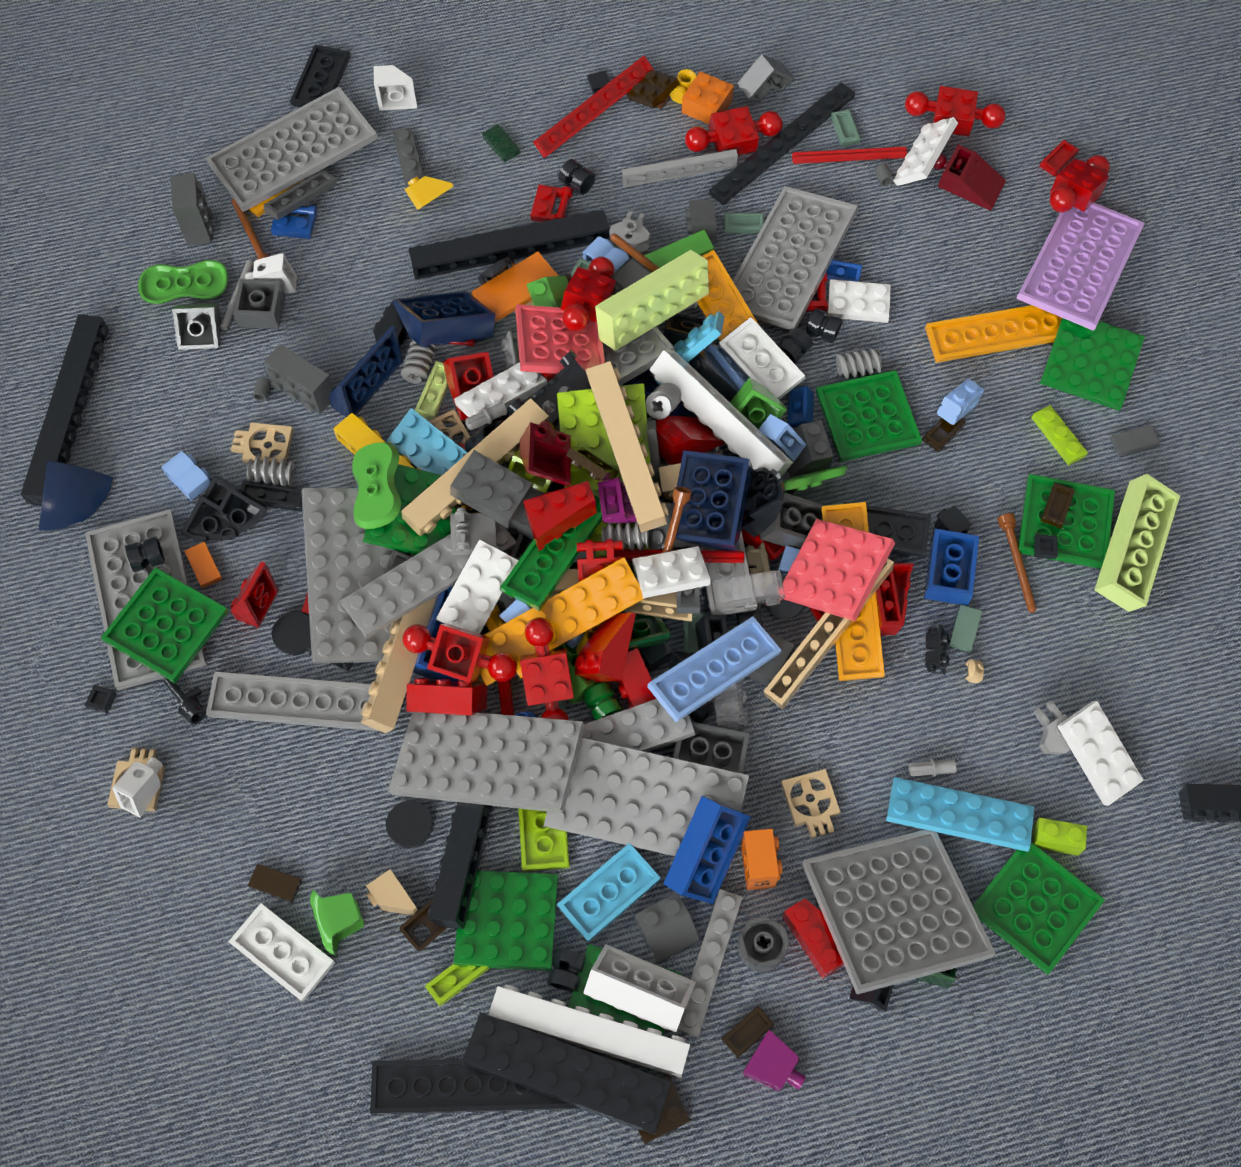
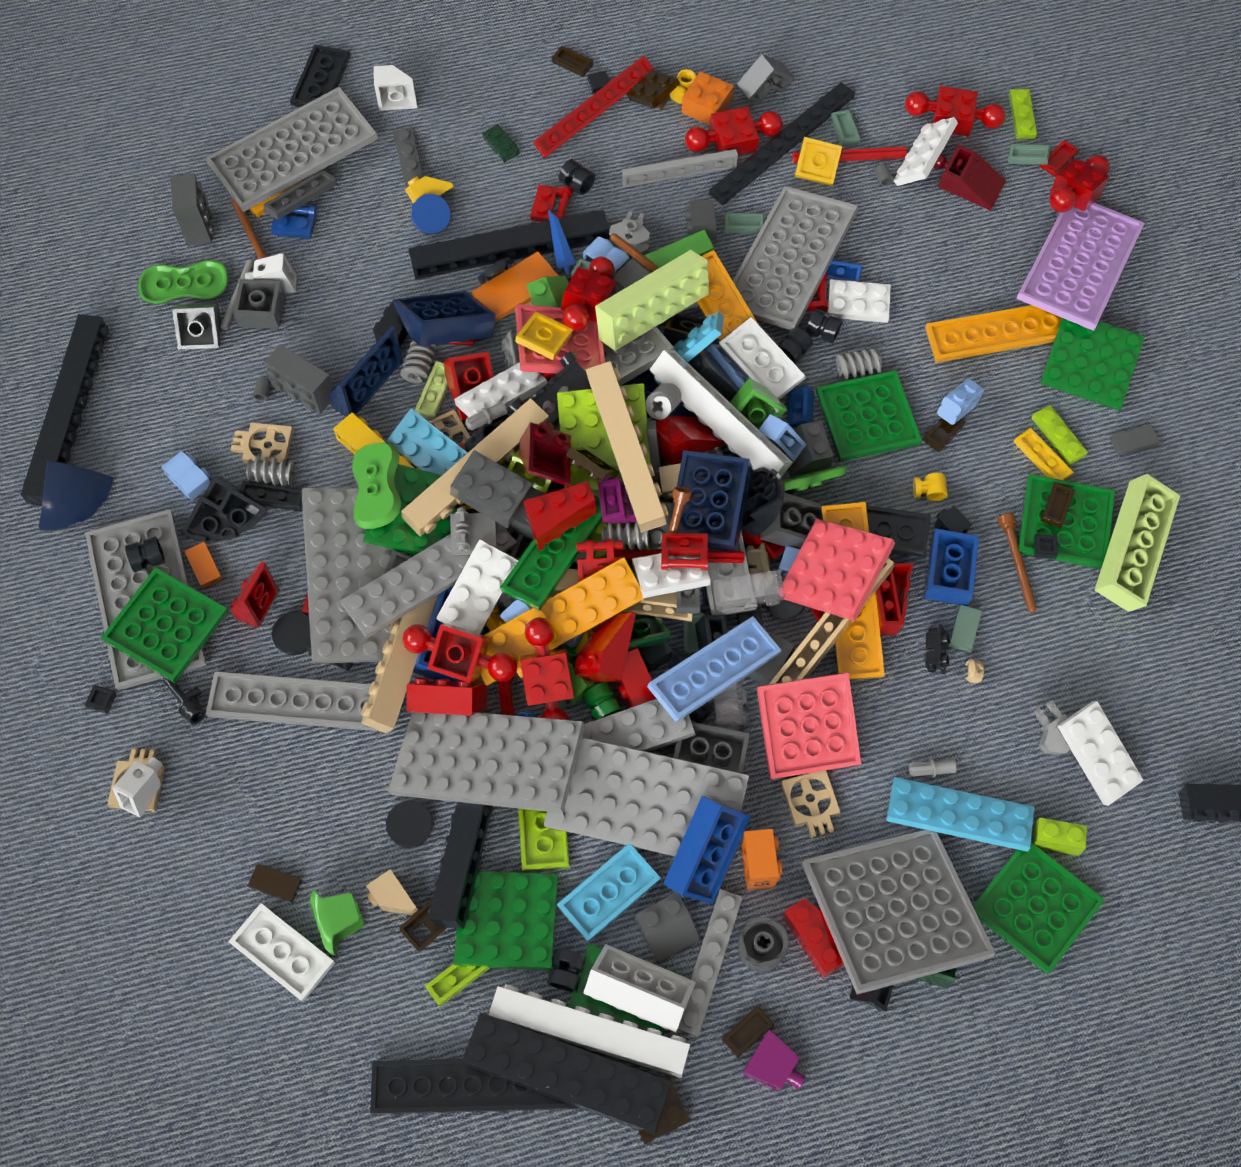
(430, 214): none -> blue tile
(544, 335): none -> yellow plate
(563, 254): none -> blue bar
(572, 61): none -> dark brown tile
(684, 545): none -> red plate
(808, 725): none -> coral plate
(818, 161): none -> yellow plate
(933, 486): none -> yellow piece
(1022, 114): none -> lime plate
(1029, 154): none -> sand green tile
(1043, 455): none -> yellow tile

